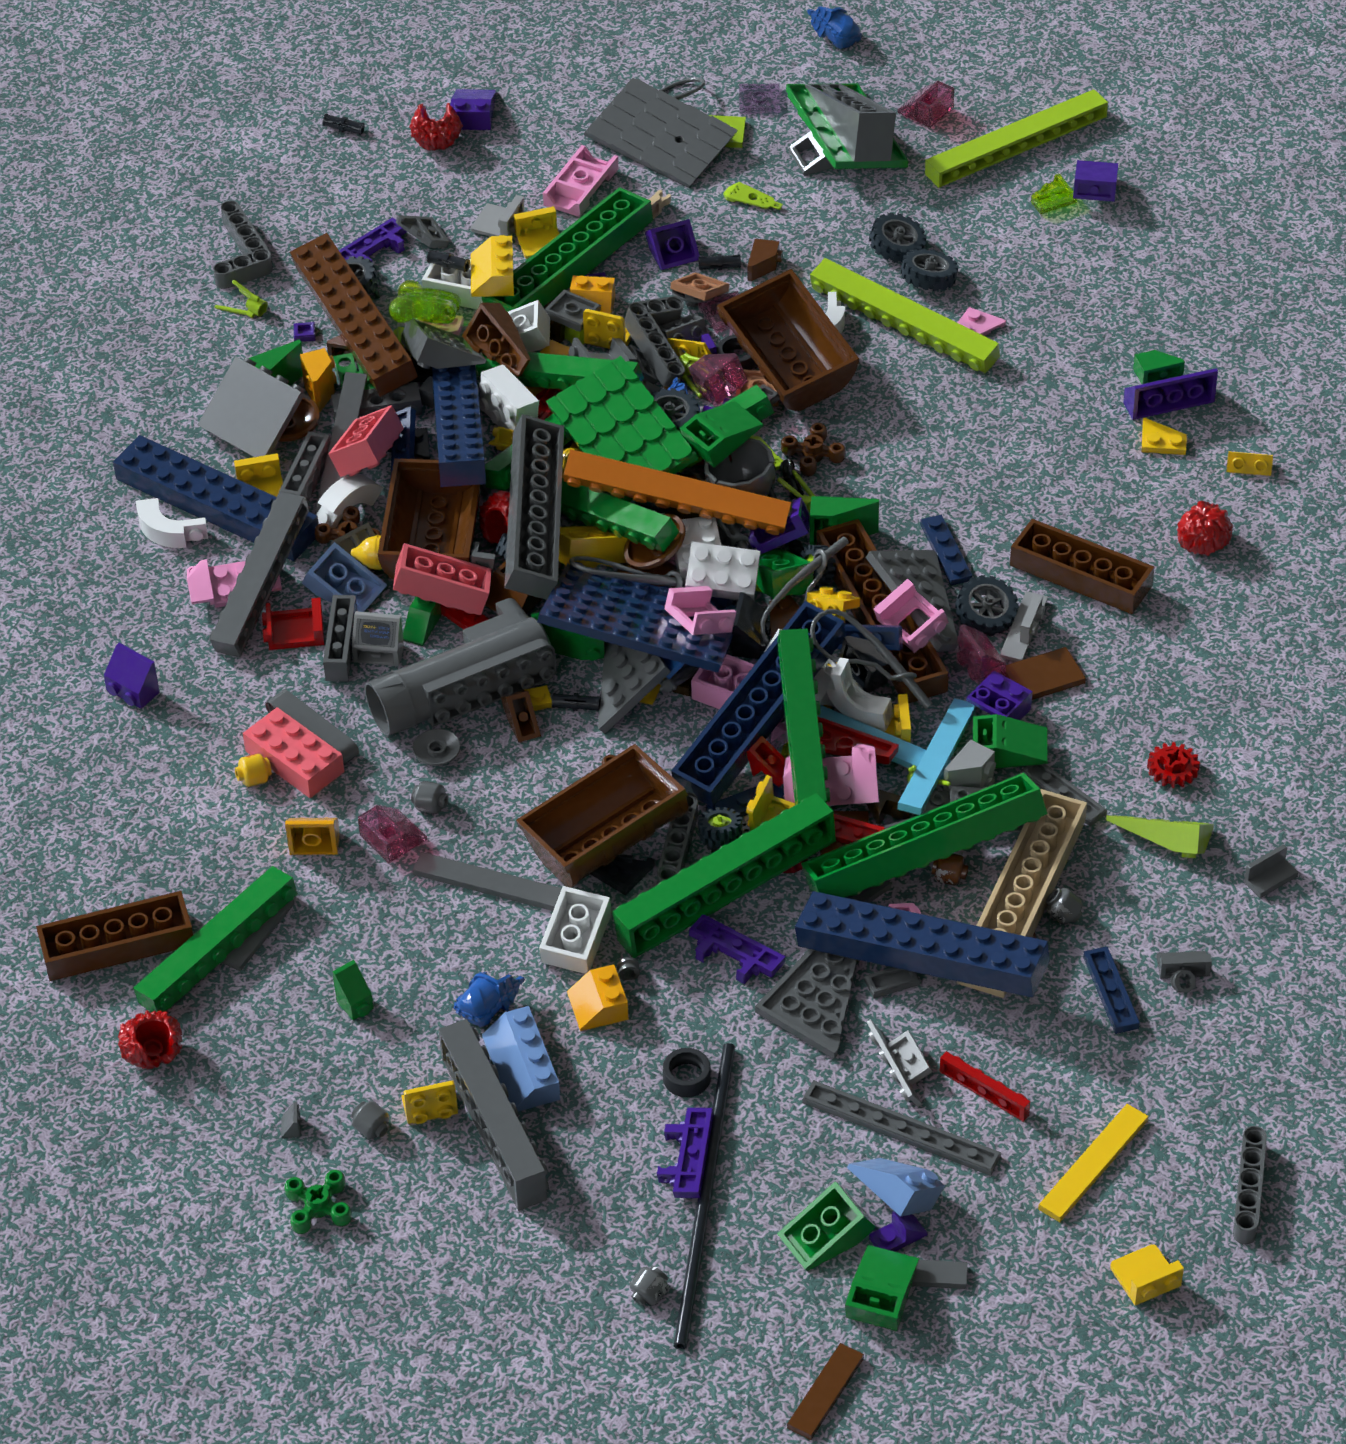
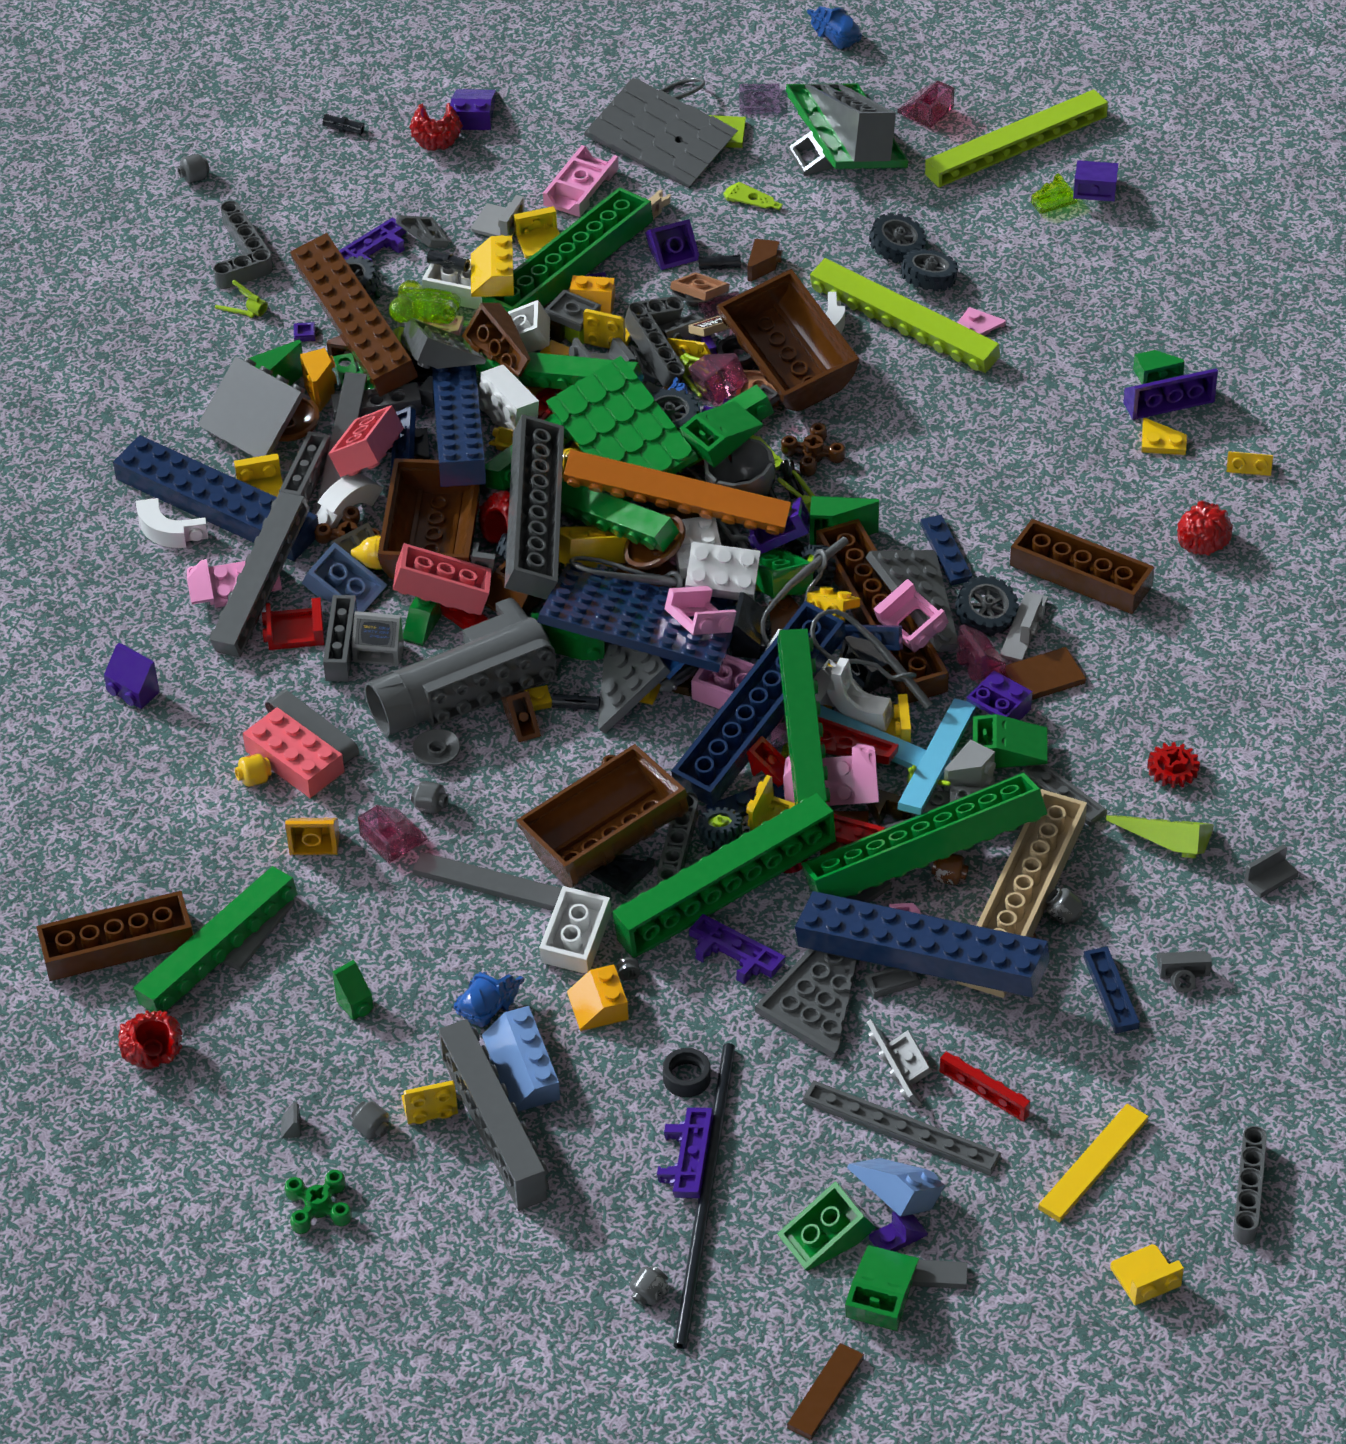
(193, 168): none -> dark grey head
(708, 327): none -> tan tile

